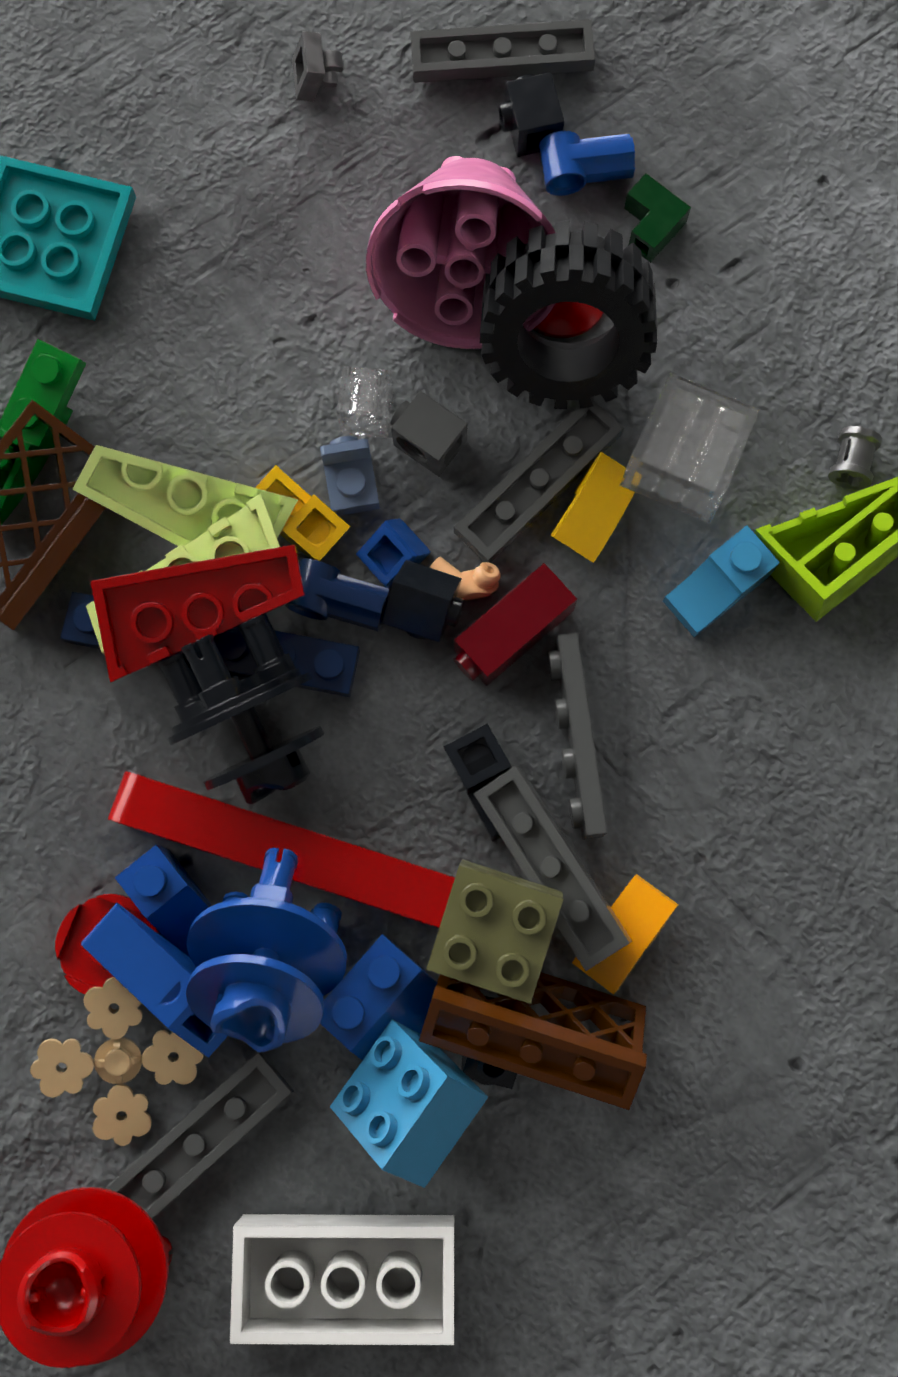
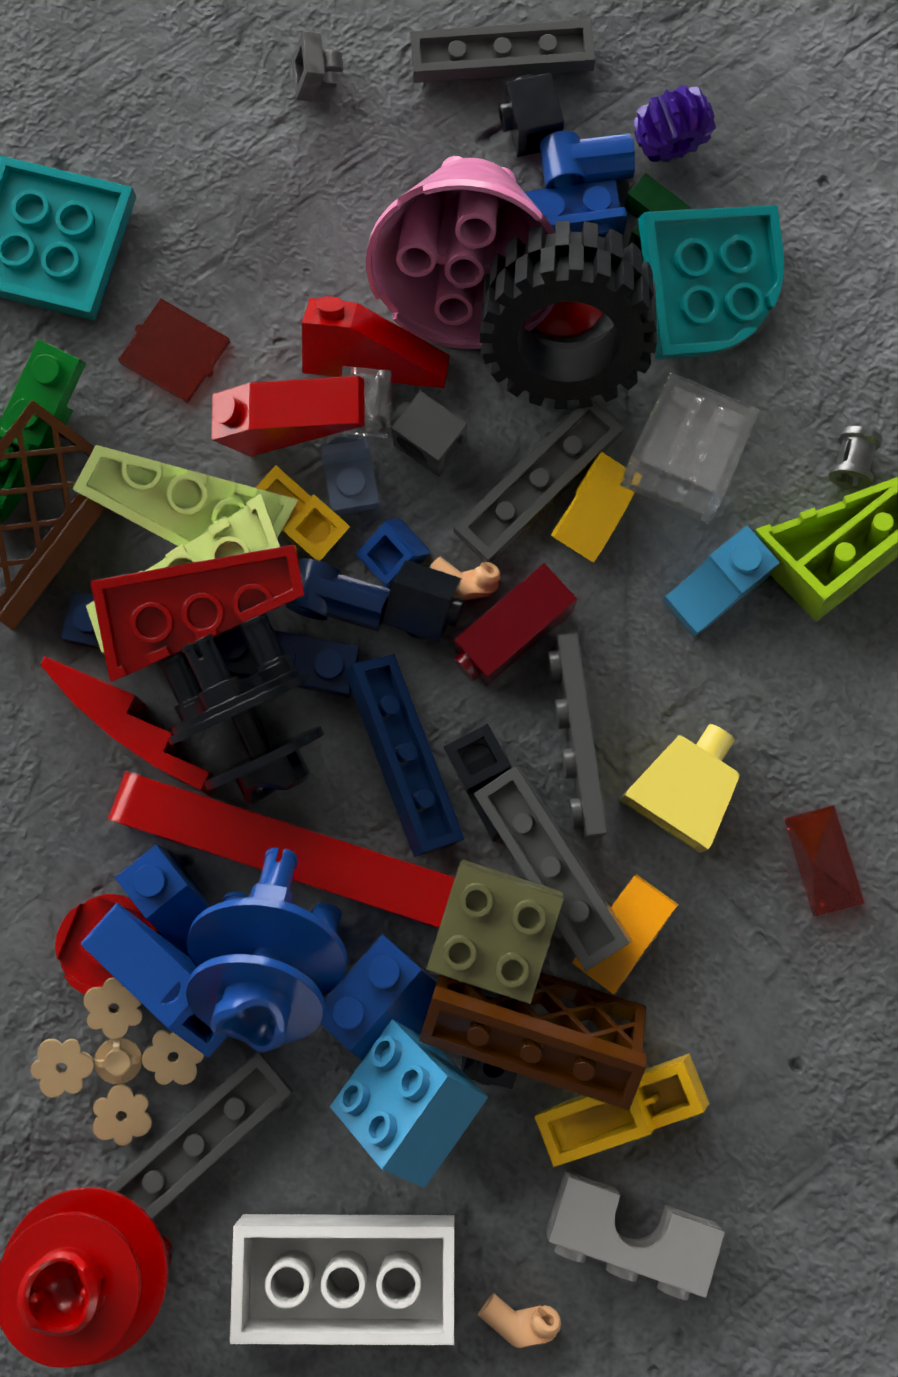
(119, 715): none -> red slope
(174, 350): none -> clear red piece
(286, 412): none -> red slope
(353, 336): none -> red slope
(404, 755): none -> dark blue plate
(521, 1327): none -> light nougat arm
(583, 202): none -> blue bracket
(589, 1126): none -> yellow slope
(674, 124): none -> dark purple gear
(676, 1254): none -> light grey arch
(687, 788): none -> light yellow torso
(711, 275): none -> teal plate
(824, 861): none -> clear red slope

